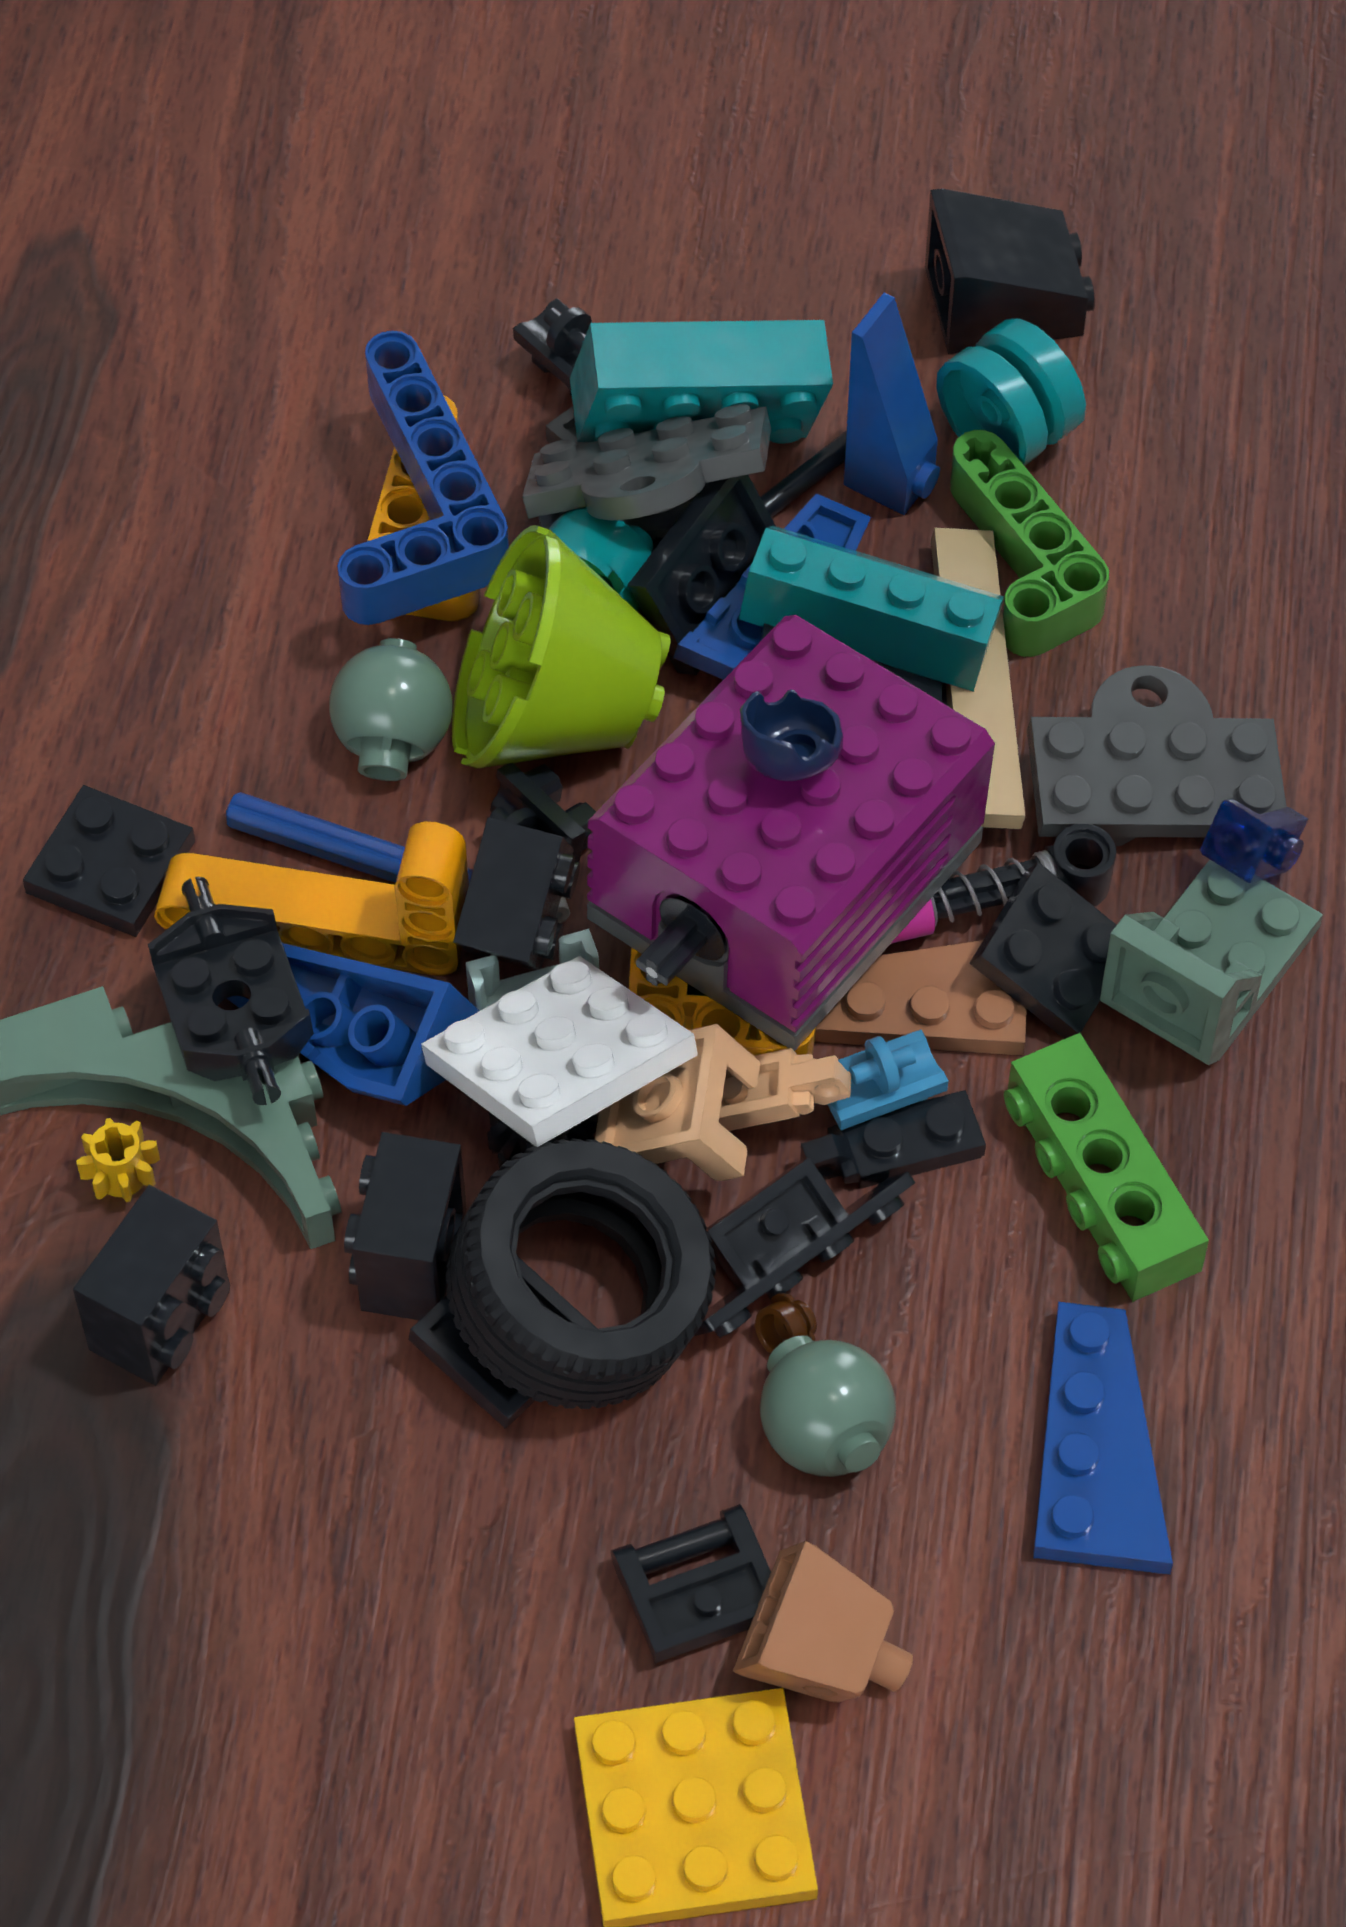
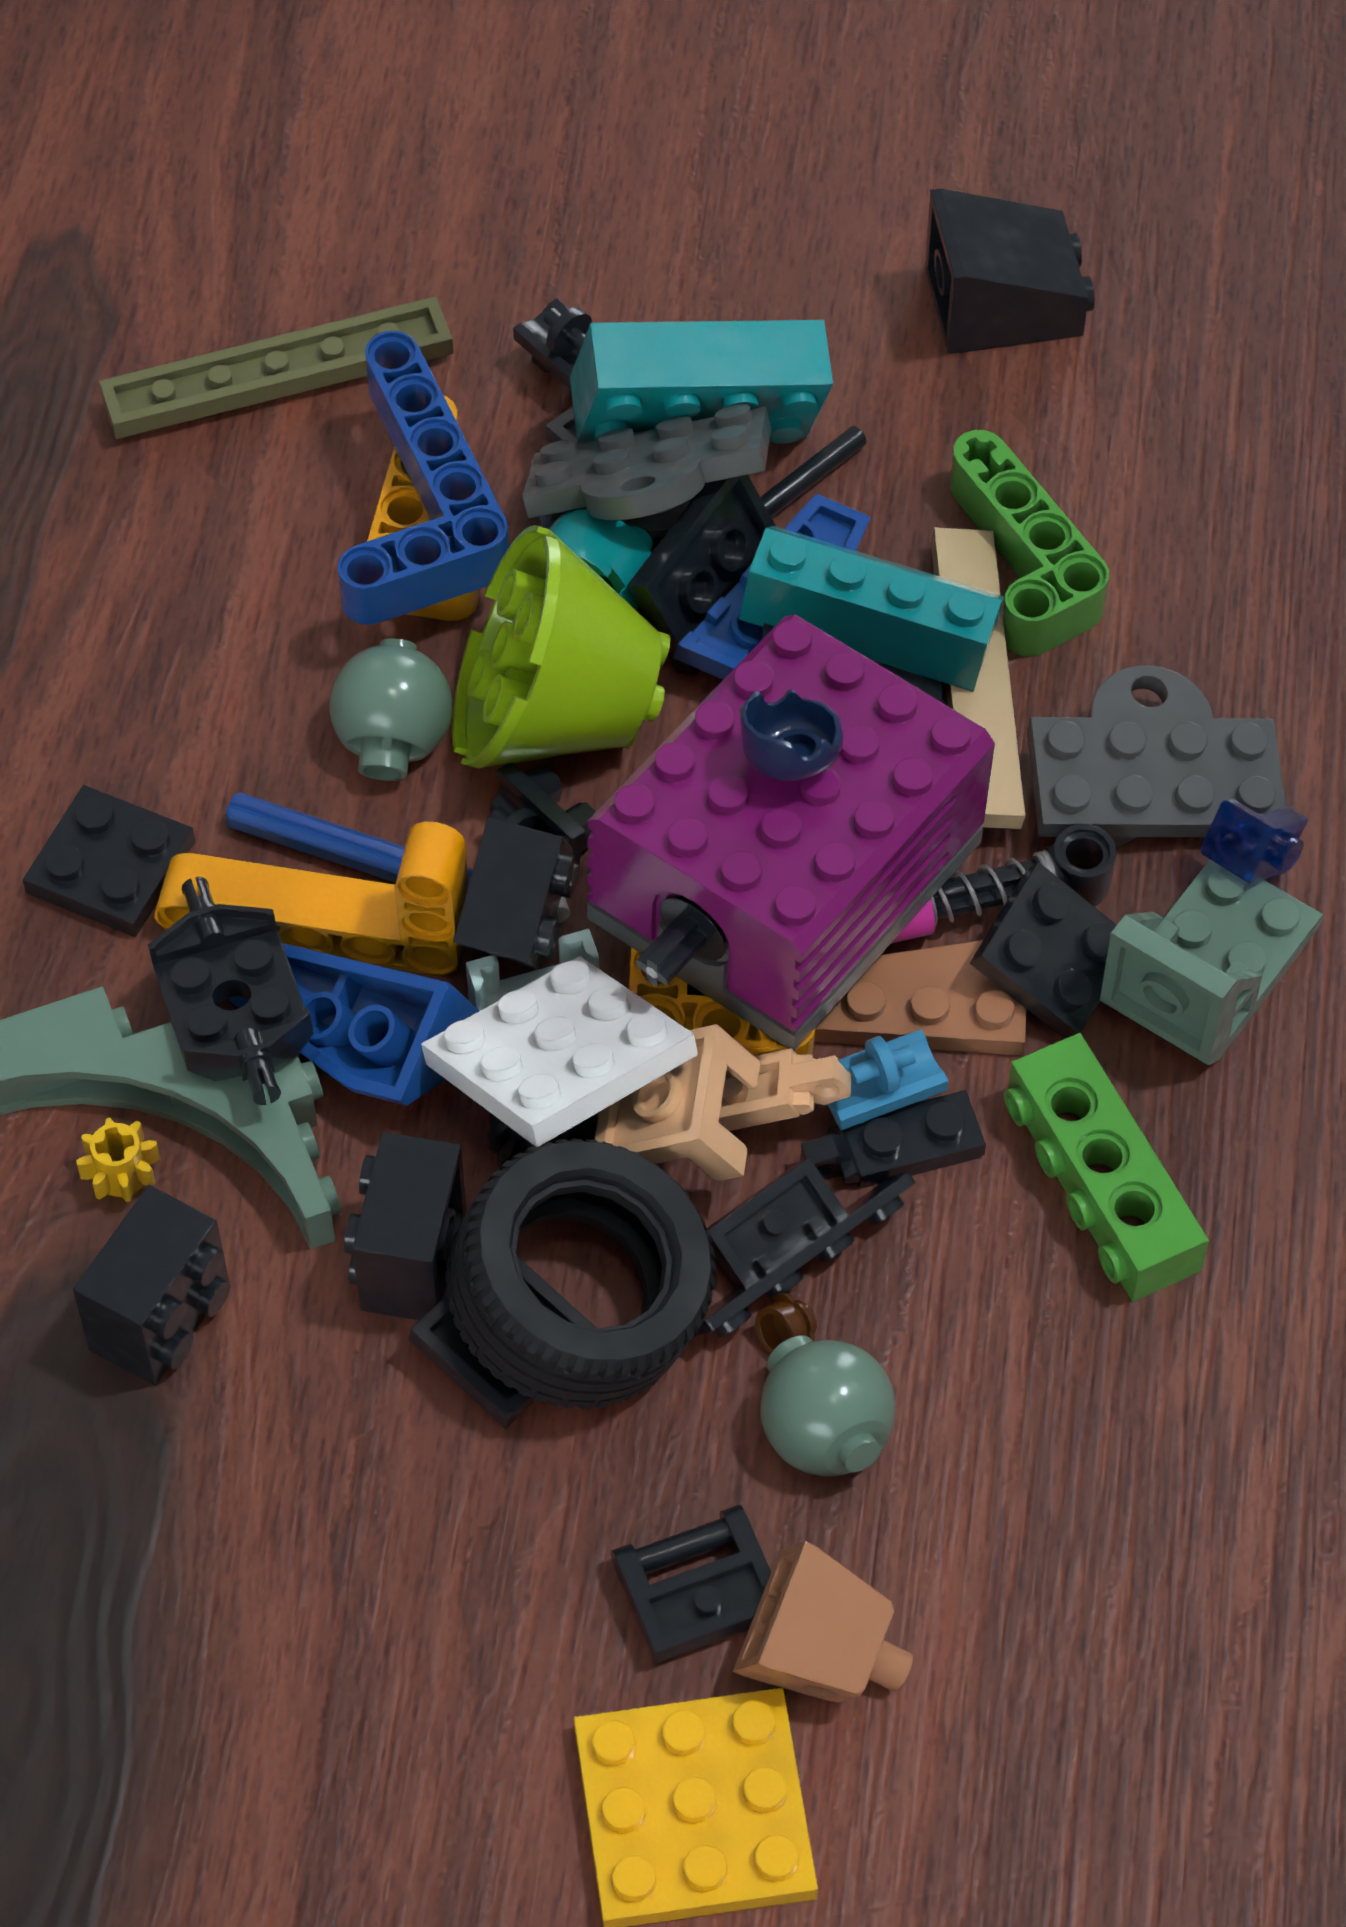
(264, 369): none -> olive plate
(888, 419): blue wedge -> none
(1014, 387): teal wheel -> none
(1097, 1462): blue wing -> none

